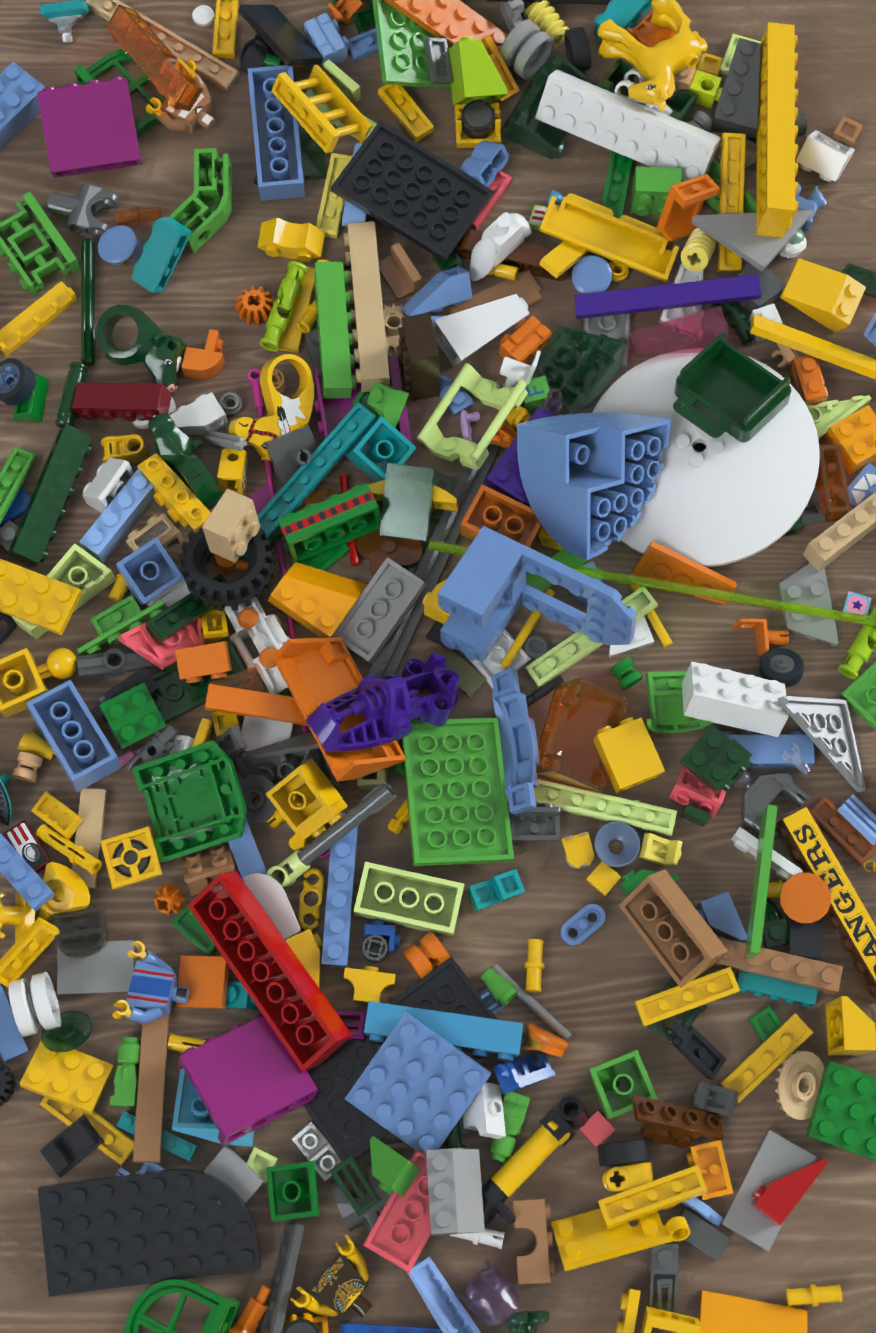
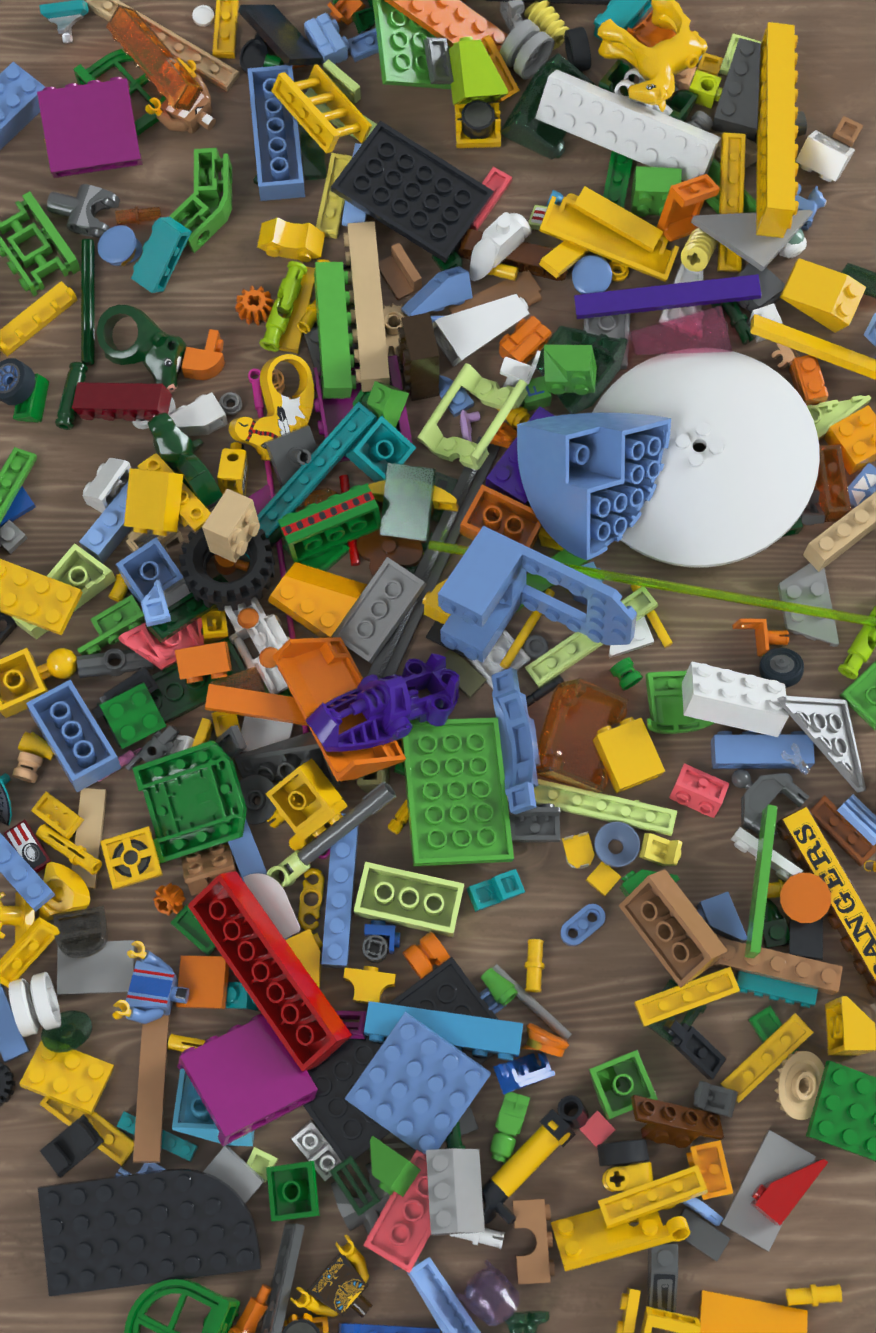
(50, 495): dark green brick -> none
(121, 446): yellow piece -> none
(127, 1074): bright green piece -> none
(153, 501): none -> yellow brick
(155, 606): none -> light blue tile
(226, 440): light grey axle -> none
(406, 111): yellow plate -> none
(485, 162): medium blue brick -> none
(486, 1112): white brick -> none
(553, 402): clear purple pin -> none
(570, 369): none -> bright green slope
(618, 219): none -> yellow tile
(670, 566): orange wing -> none
(695, 815): dark green tile -> none
(716, 760): dark green plate -> none
(729, 392): dark green piece -> none
(856, 603): bright pink tile -> none

